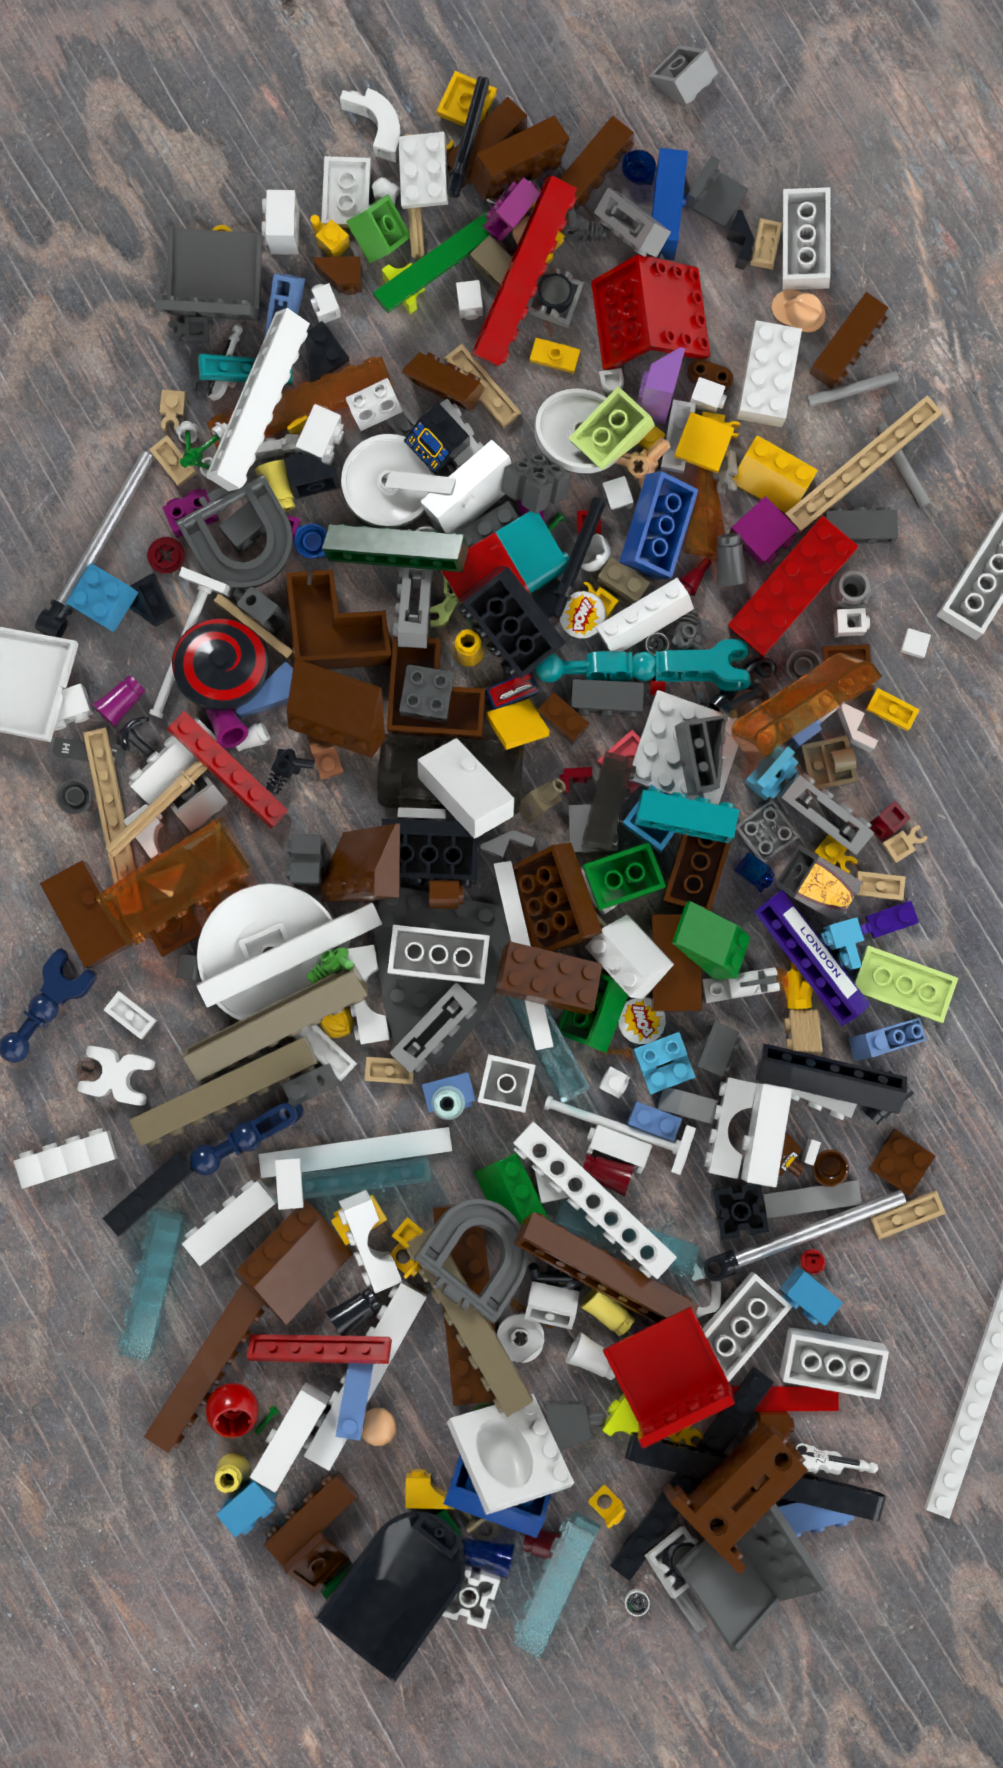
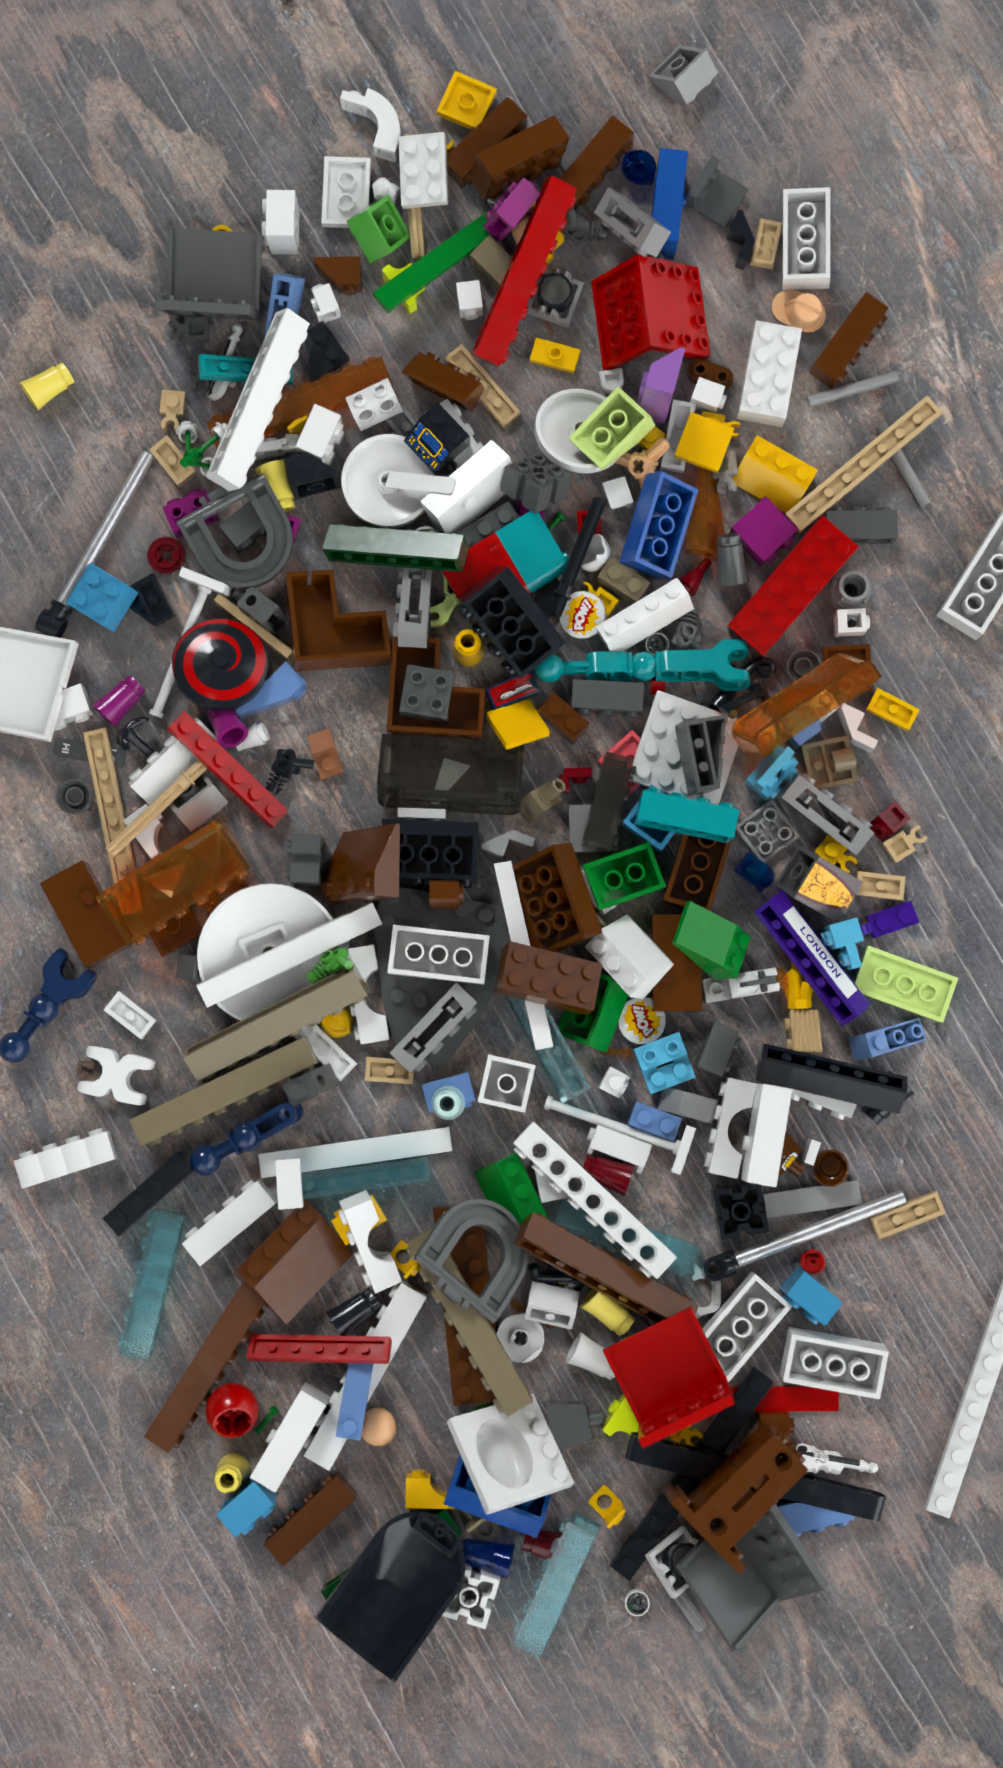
(47, 385): none -> light yellow plant
(310, 540): blue hat -> none
(316, 1562): reddish brown plate -> none
(330, 237): yellow brick -> none
(336, 709): reddish brown slope -> none
(407, 1231): yellow plate -> none
(458, 173): black axle -> none
(465, 788): white brick -> none
(901, 1162): reddish brown plate -> none
(915, 643): white tile -> none

